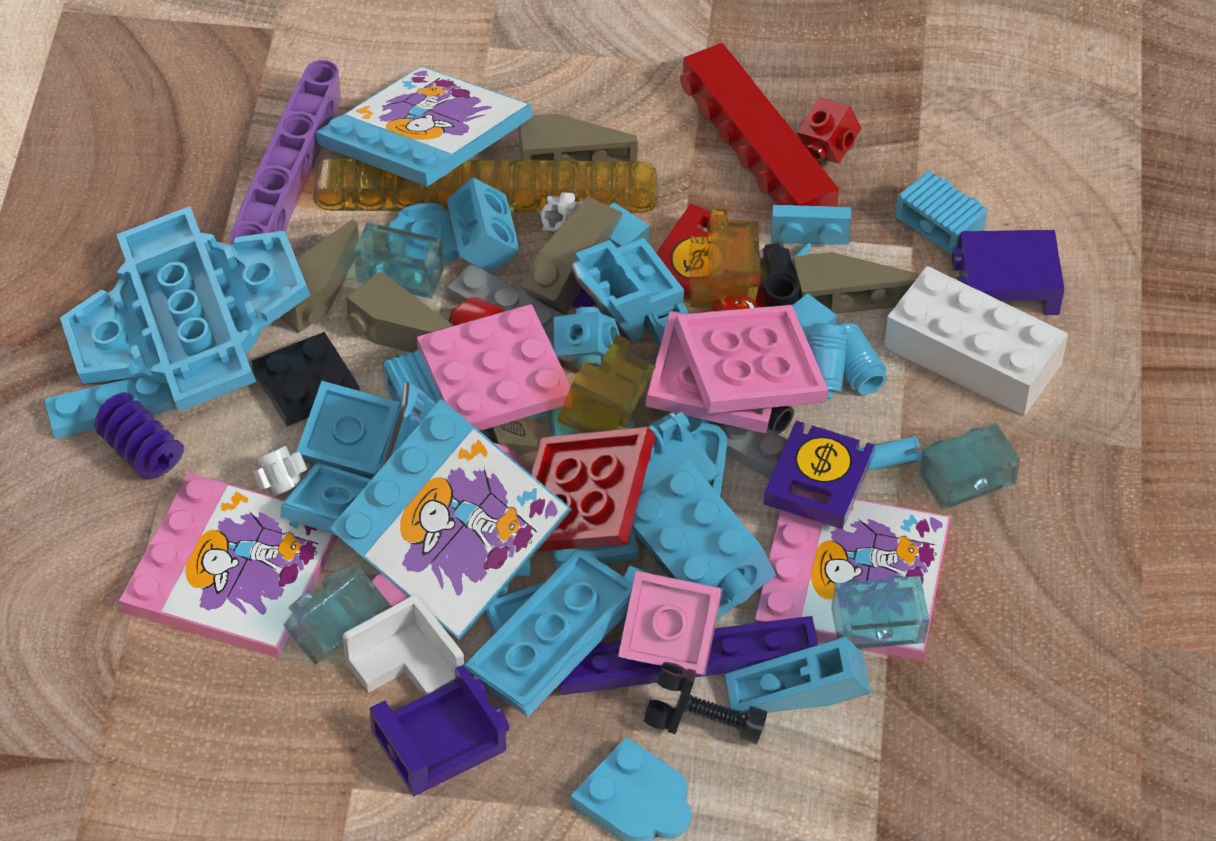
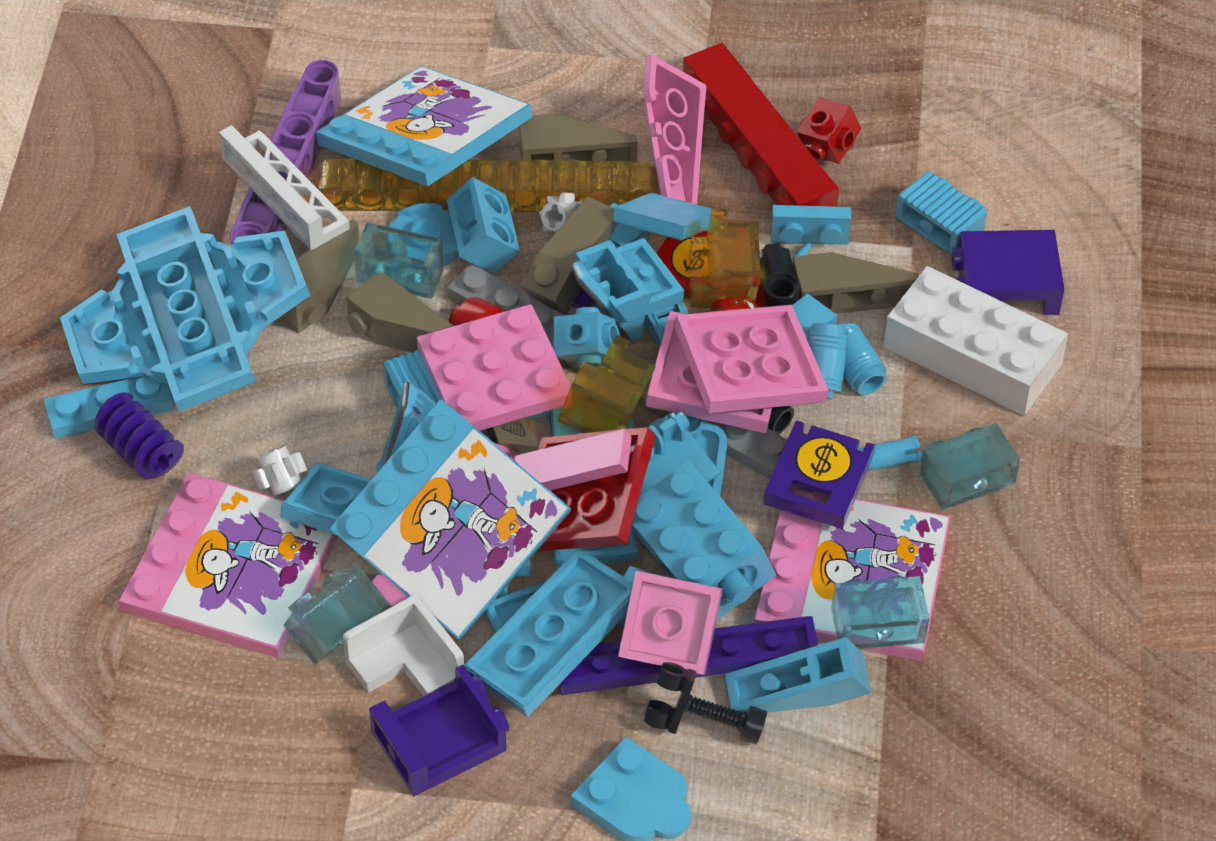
(278, 194): none -> white fence
(295, 374): black plate -> none
(347, 429): medium azure plate -> none
(579, 460): none -> bright pink tile
(663, 216): none -> medium azure tile
(675, 127): none -> bright pink wedge

